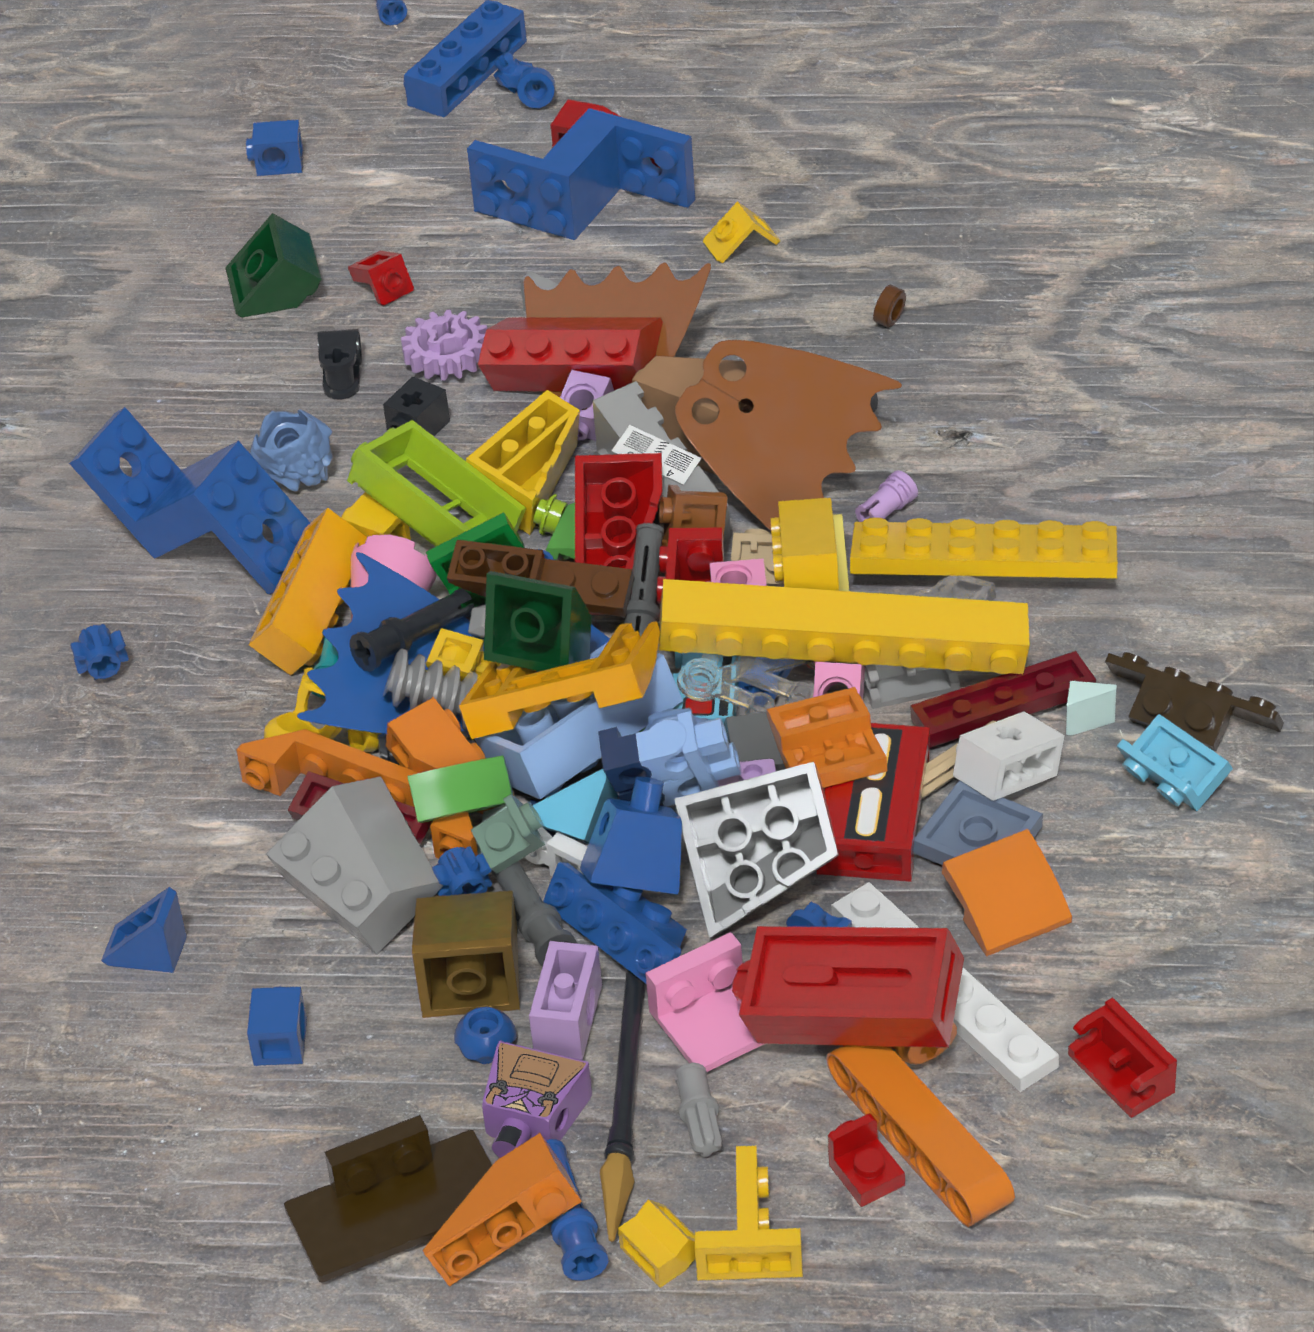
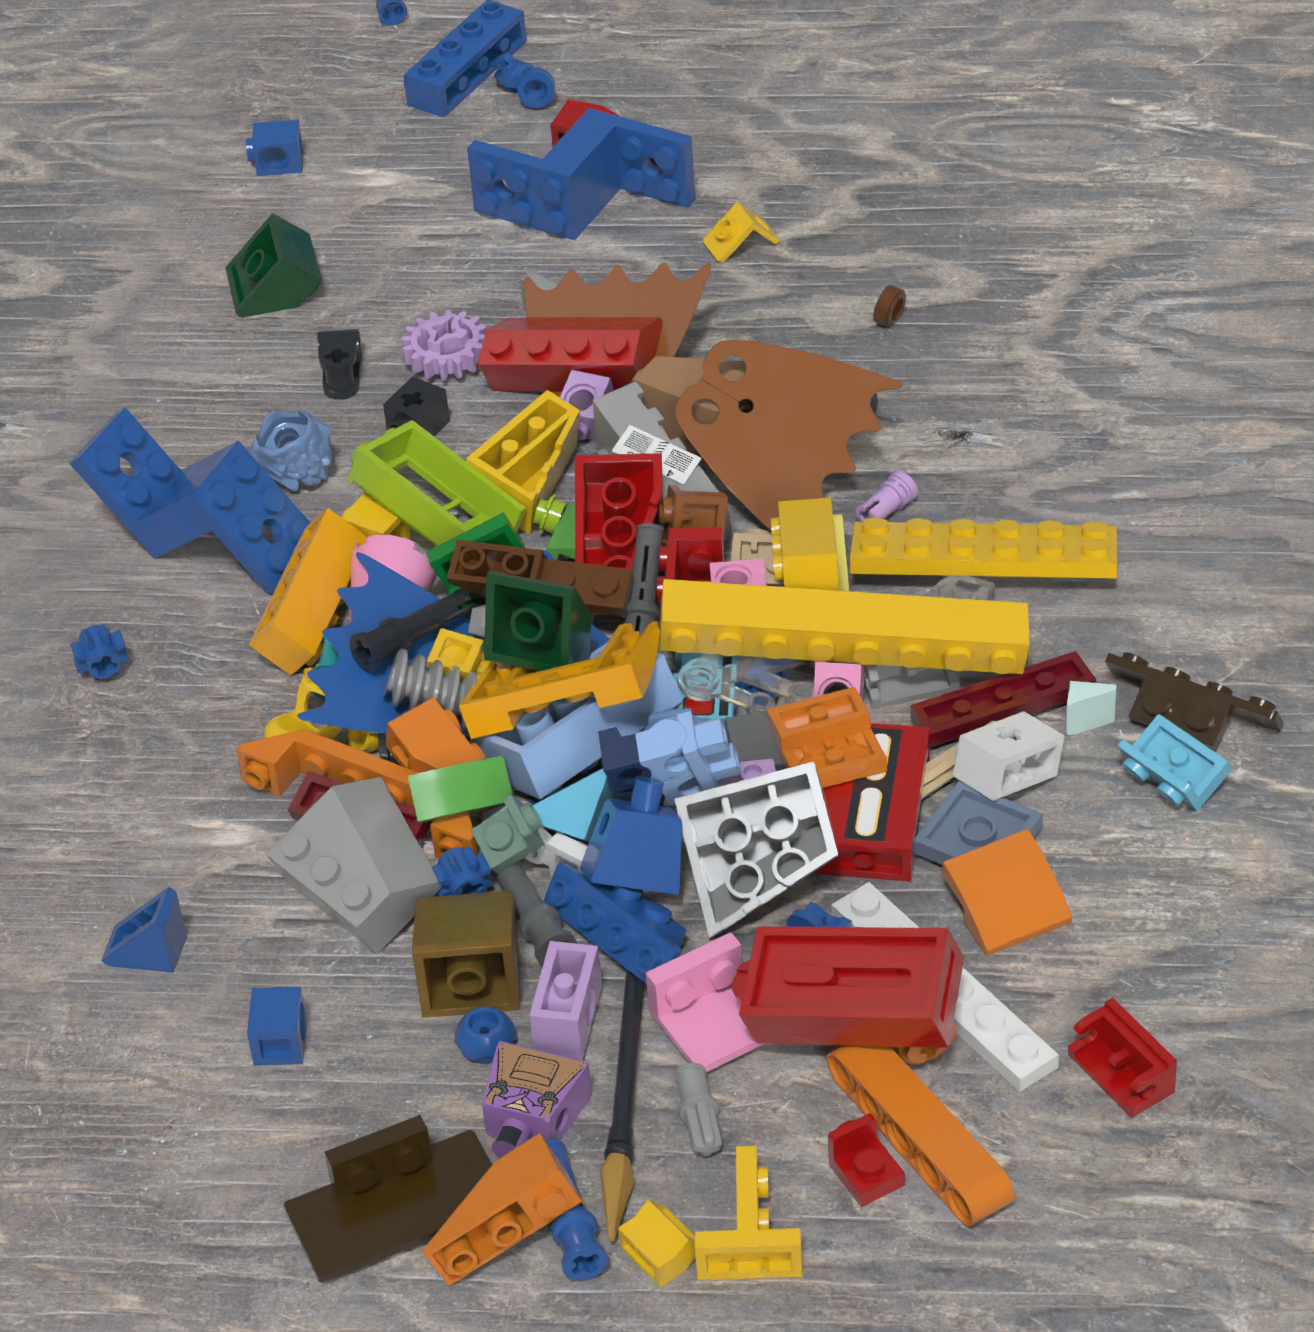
(385, 275): red bracket -> none

